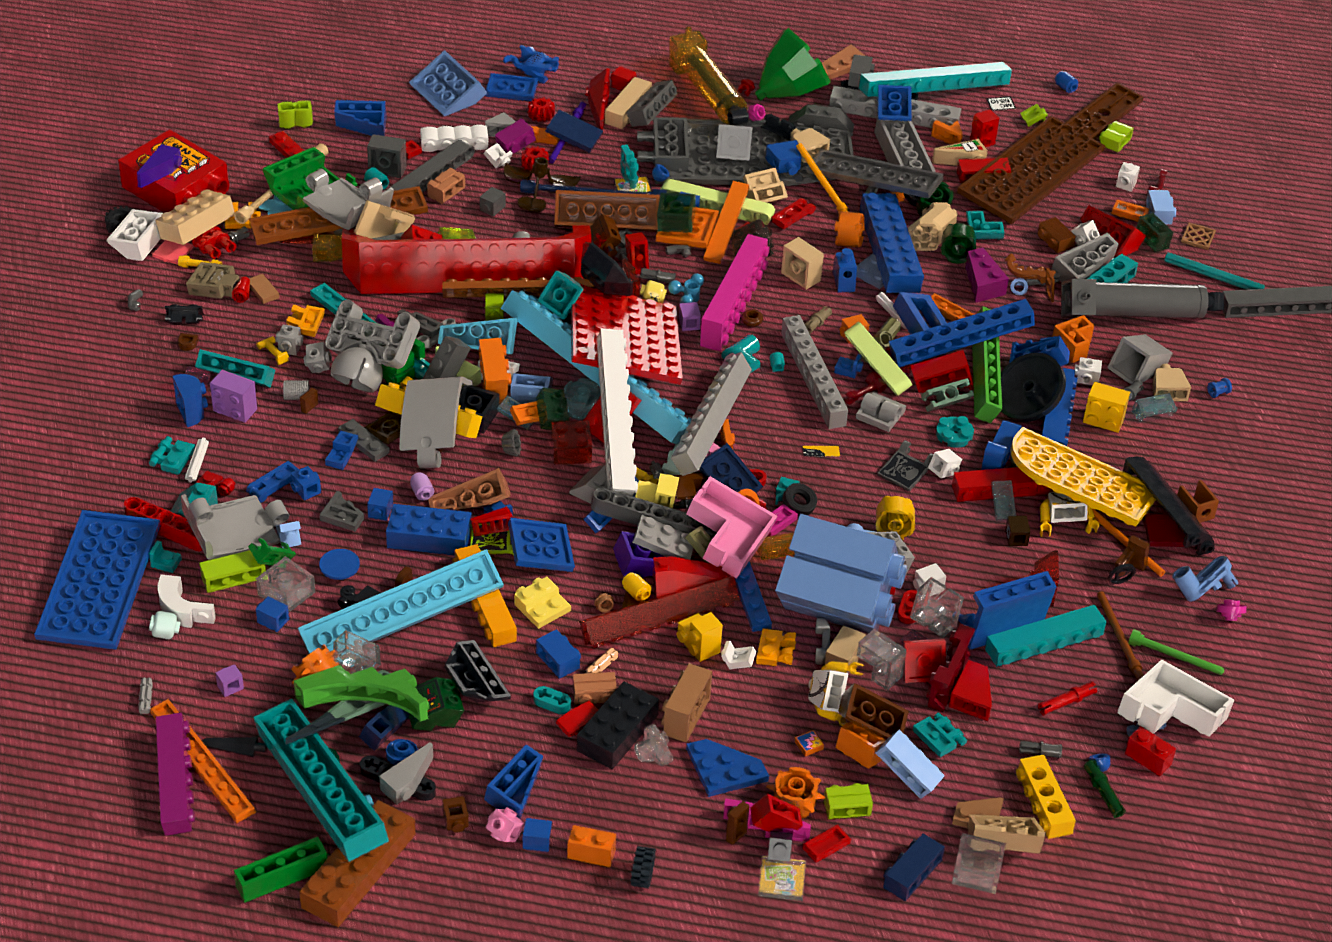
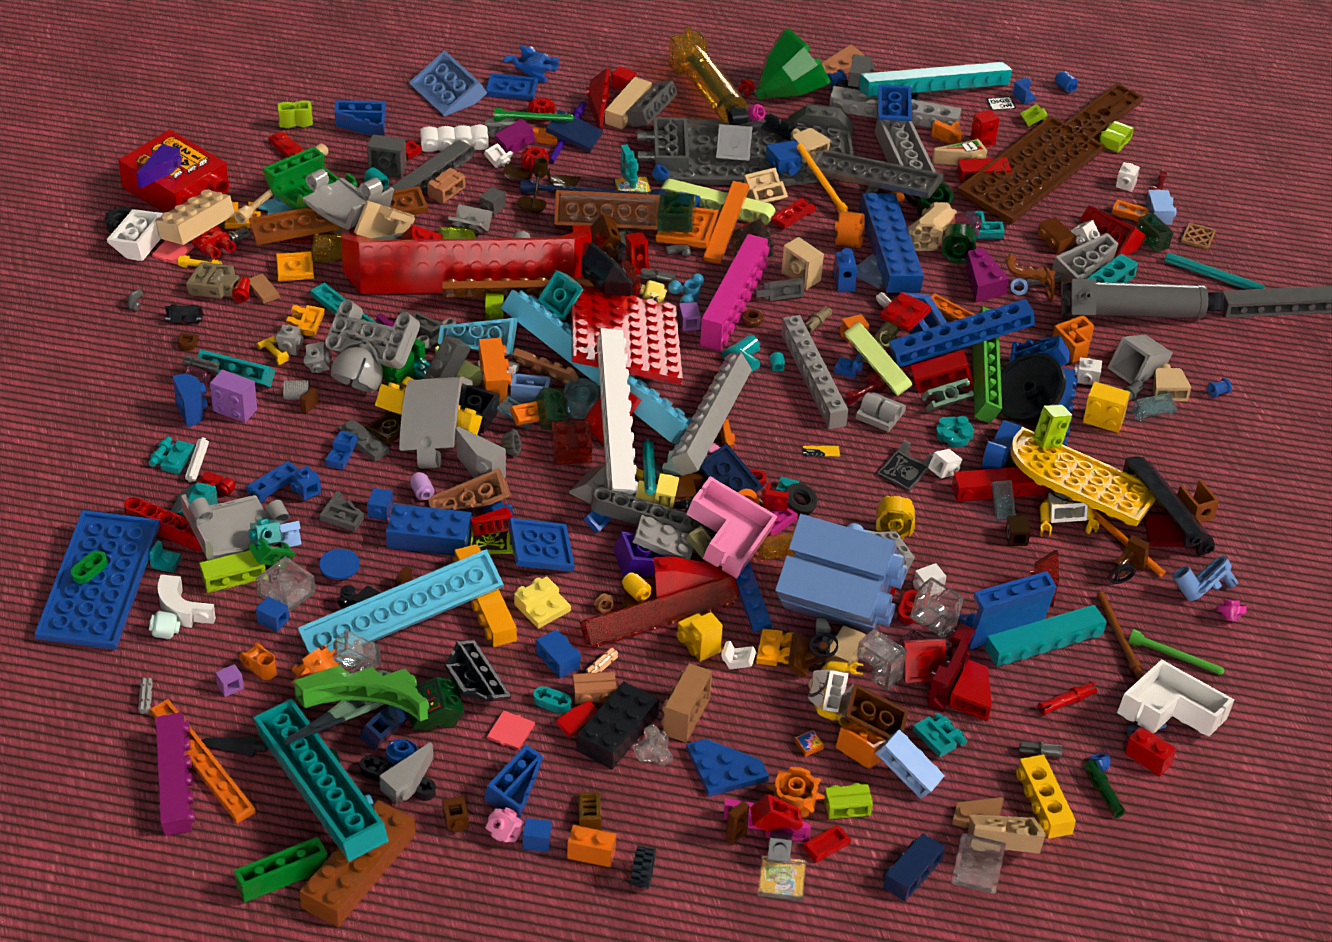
(88, 567): none -> green plate
(201, 363): none -> dark grey axle
(259, 661): none -> orange piece
(265, 529): none -> teal brick
(295, 266): none -> light orange plate
(472, 218): none -> light grey bracket
(479, 454): none -> light grey slope
(500, 114): none -> green piece
(511, 730): none -> coral piece
(543, 365): none -> nougat wing
(590, 812): none -> pearl gold slope
(649, 467): none -> teal axle
(774, 499): none -> red bracket
(781, 289): none -> dark grey hinge
(806, 653): none -> reddish brown piece
(835, 77): none -> blue bush
(905, 311): none -> red plate
(969, 218): none -> clear pink brick
(1022, 92): none -> blue panel
(1052, 426): none -> lime brick

